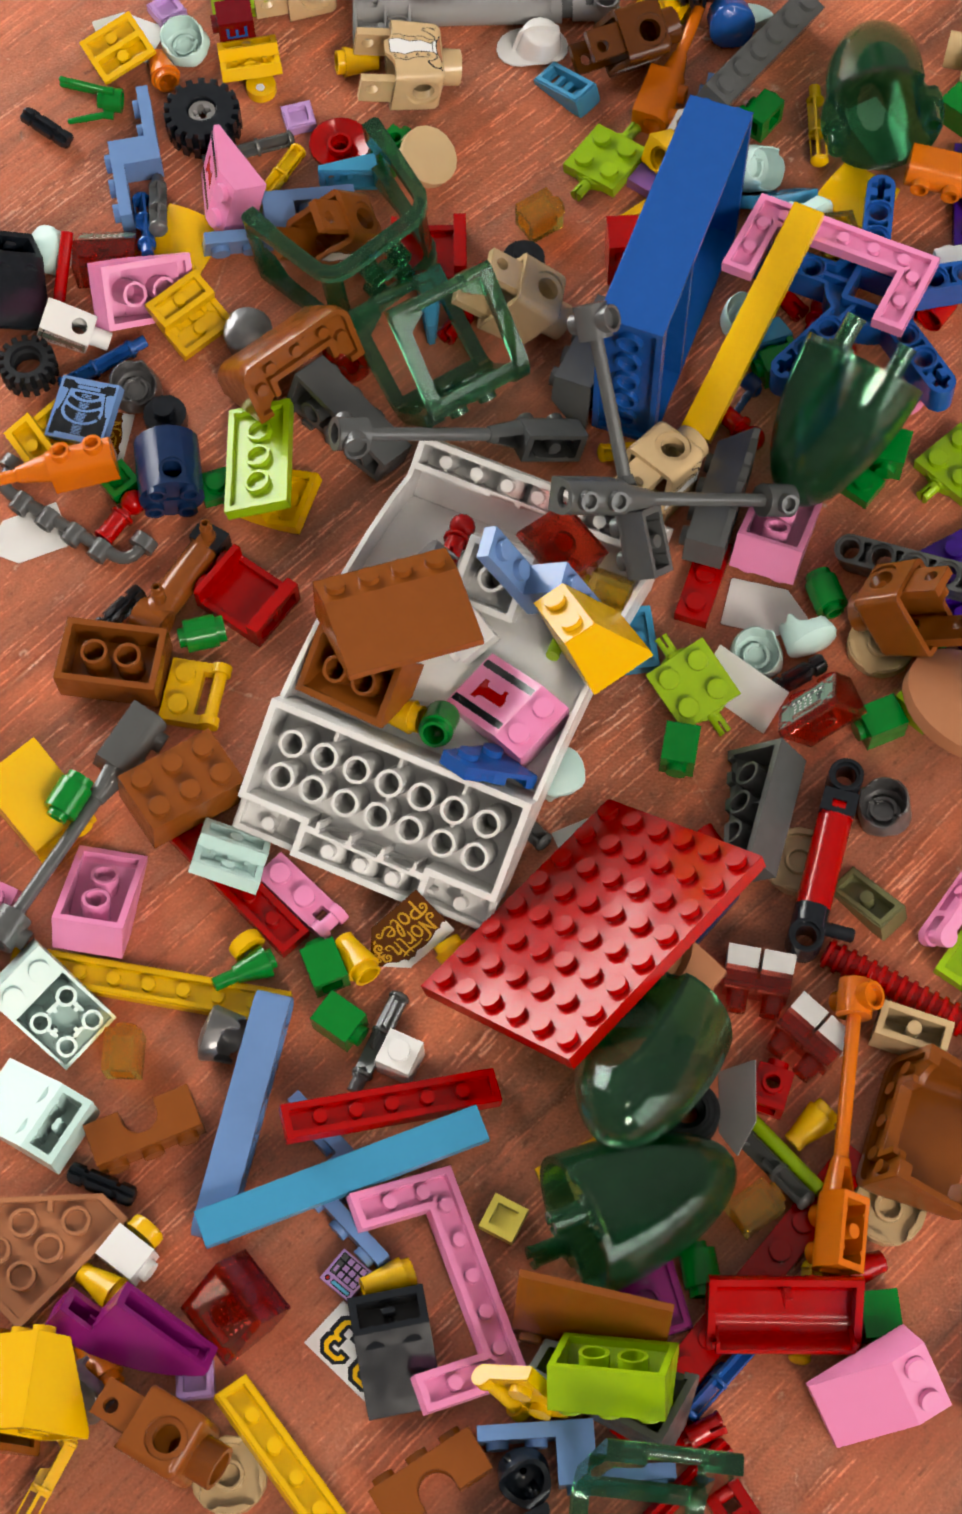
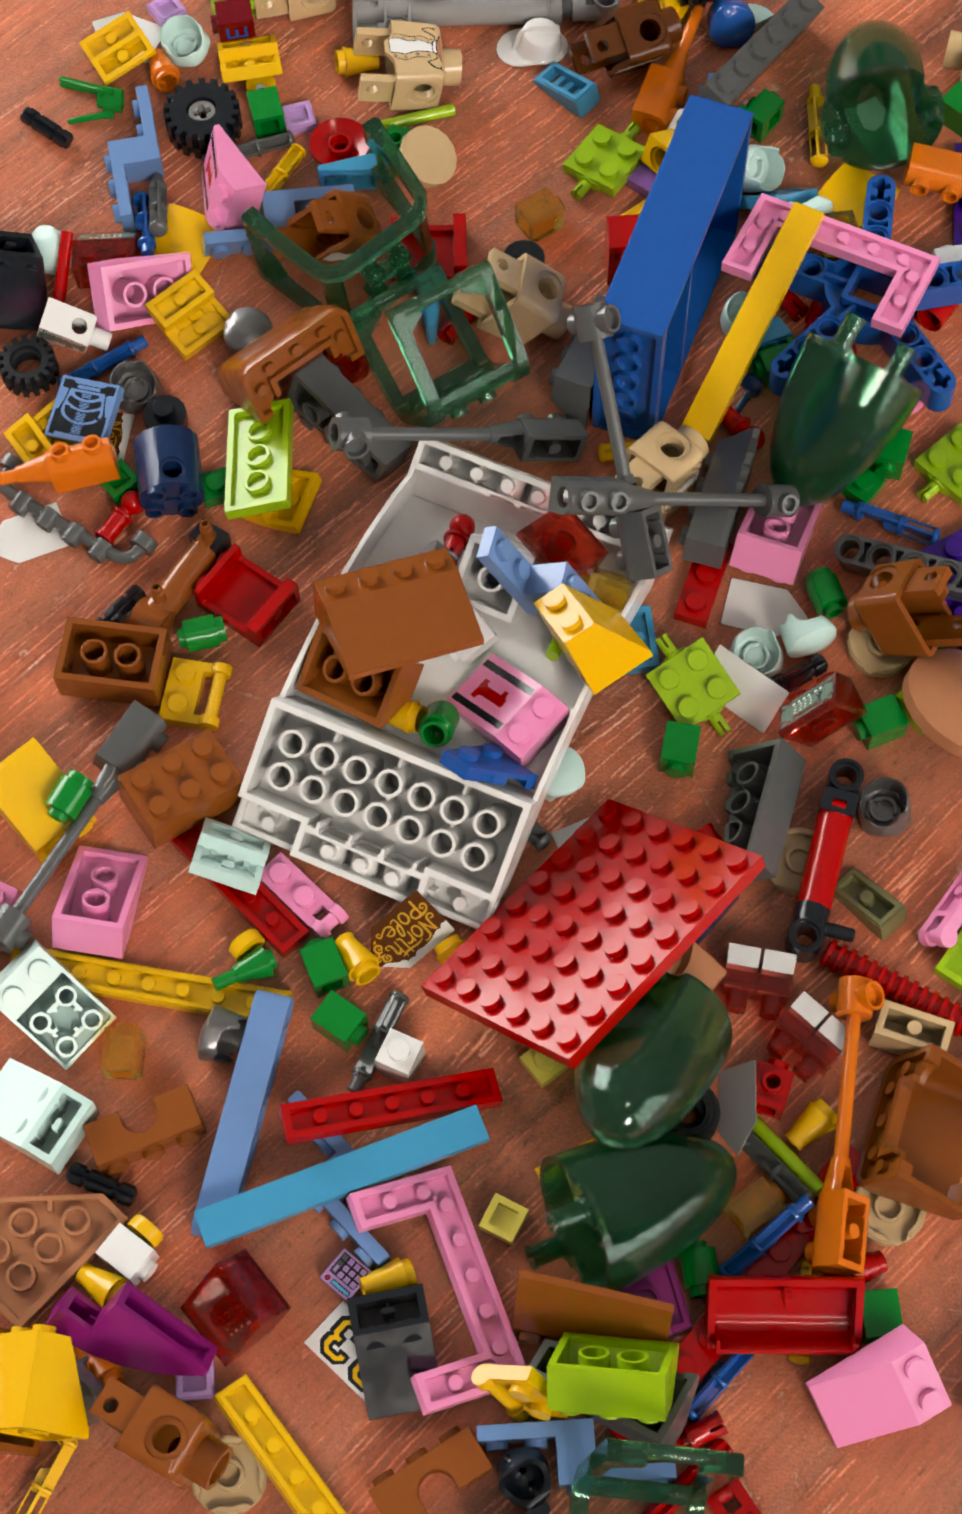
(266, 112): none -> green brick
(420, 116): none -> lime bar
(541, 1067): none -> light yellow plate
(766, 1237): none -> blue piece
(891, 521): none -> blue piece

